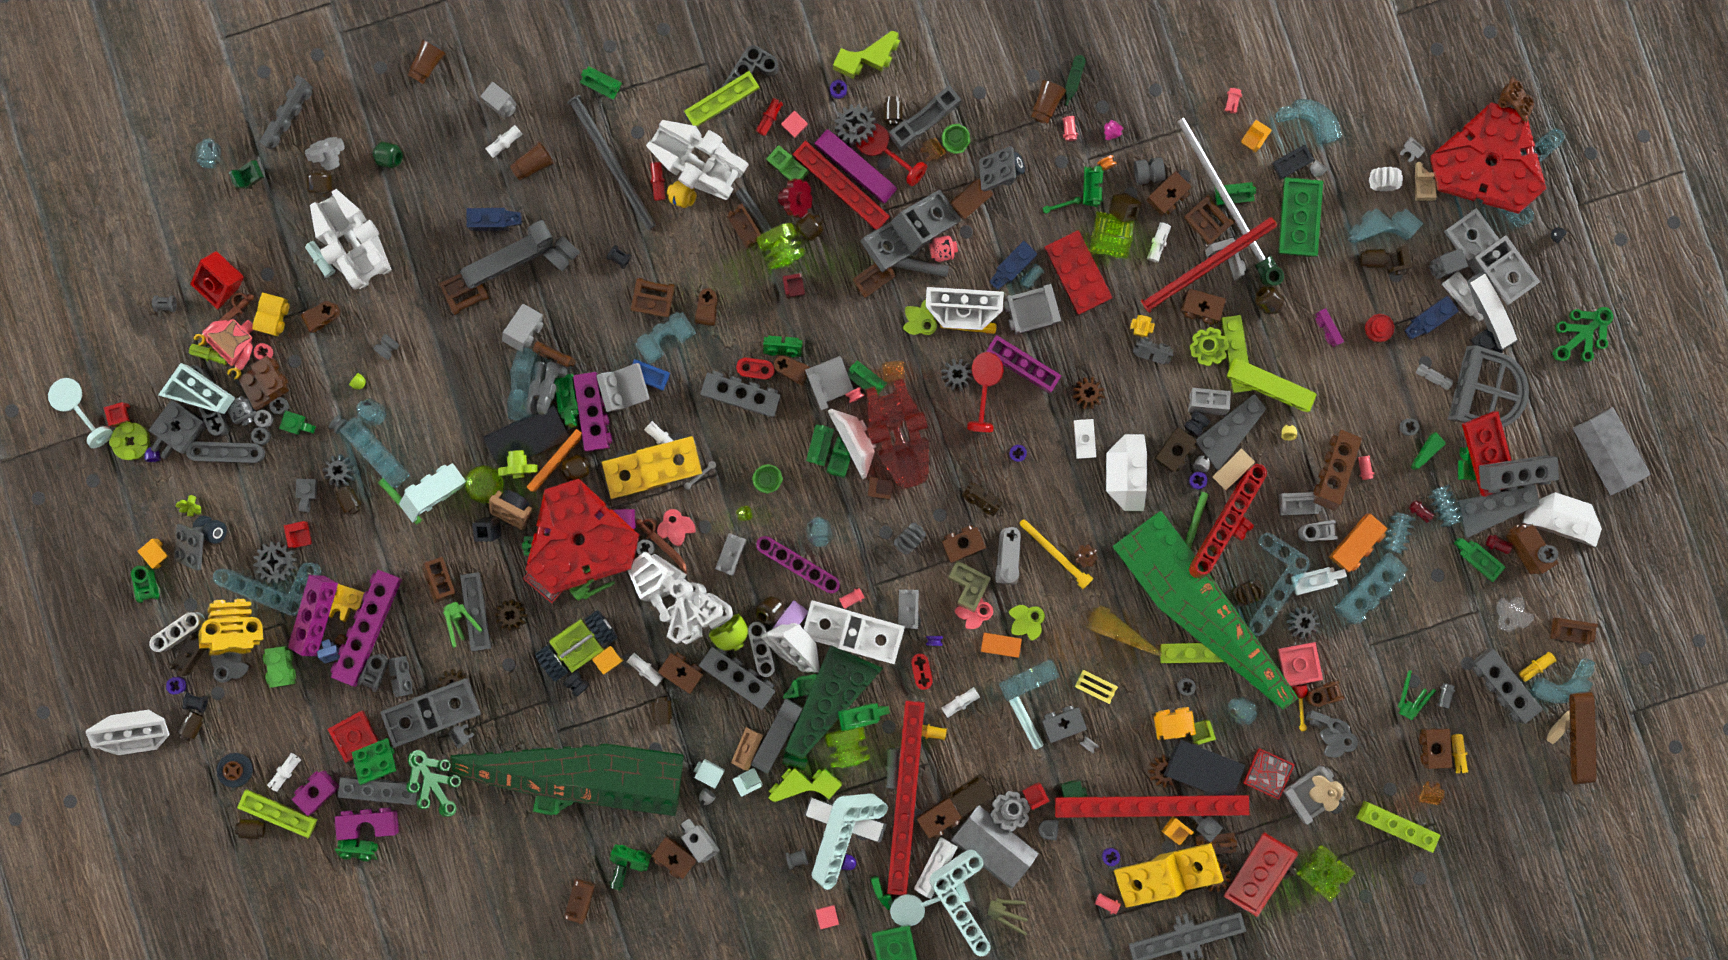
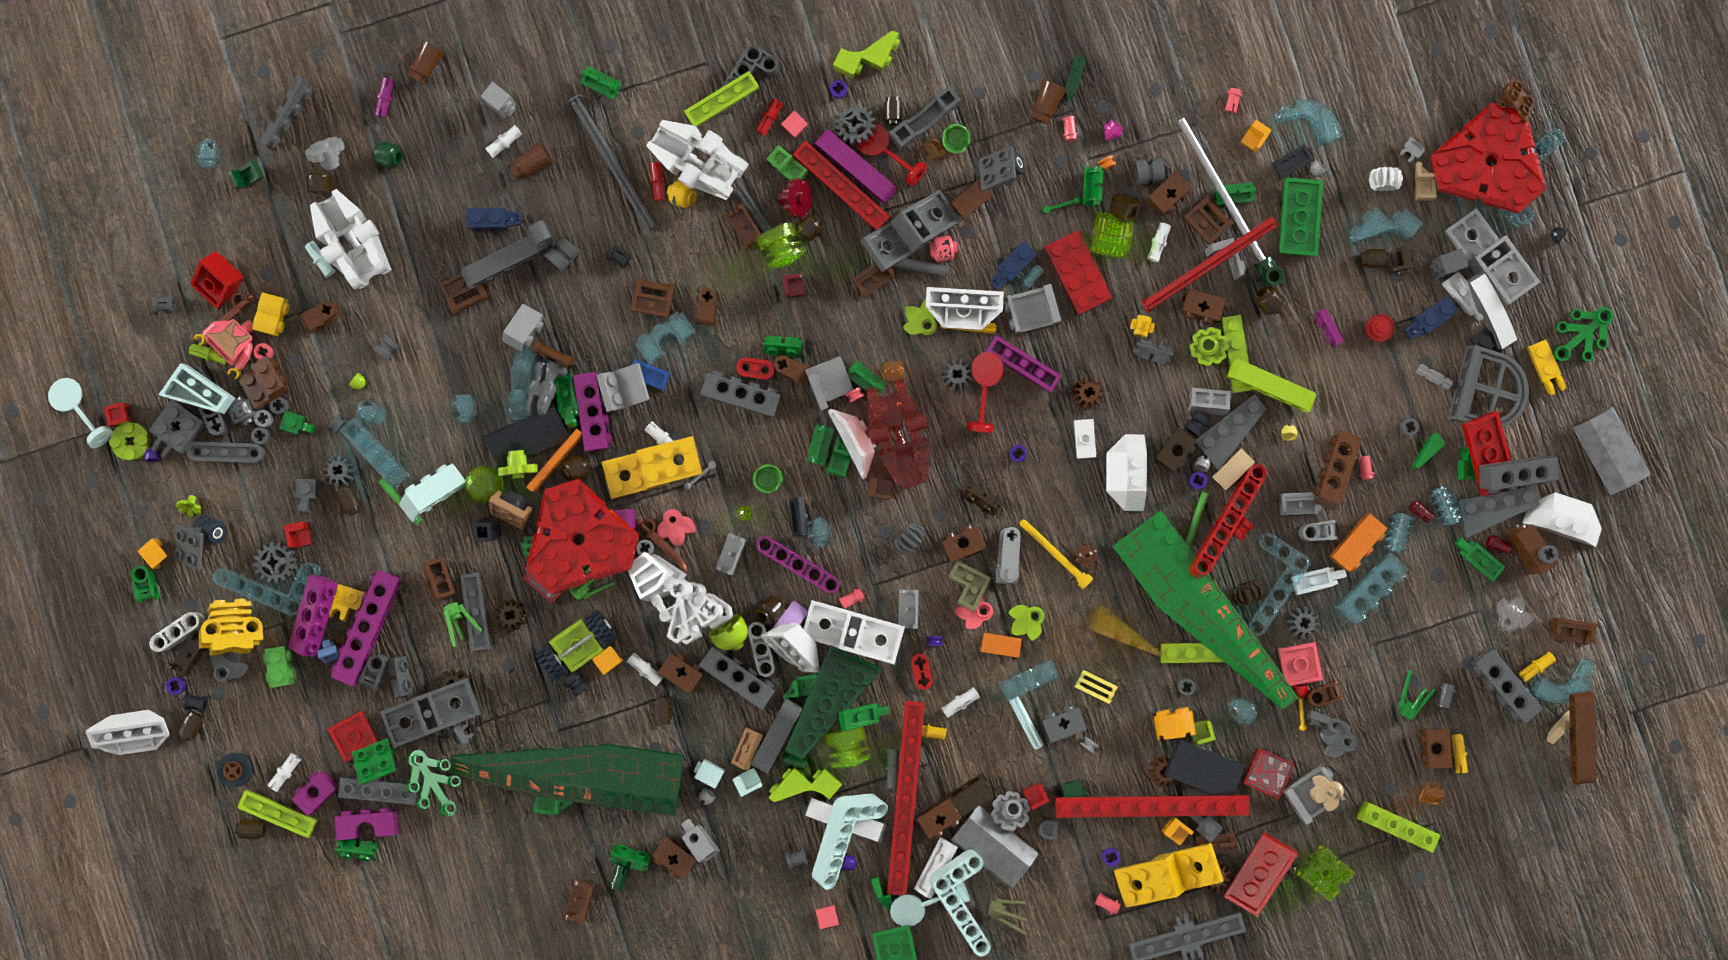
(384, 97): none -> magenta pin
(464, 407): none -> clear light blue head
(798, 516): none -> black plate
(1546, 366): none -> yellow hinge

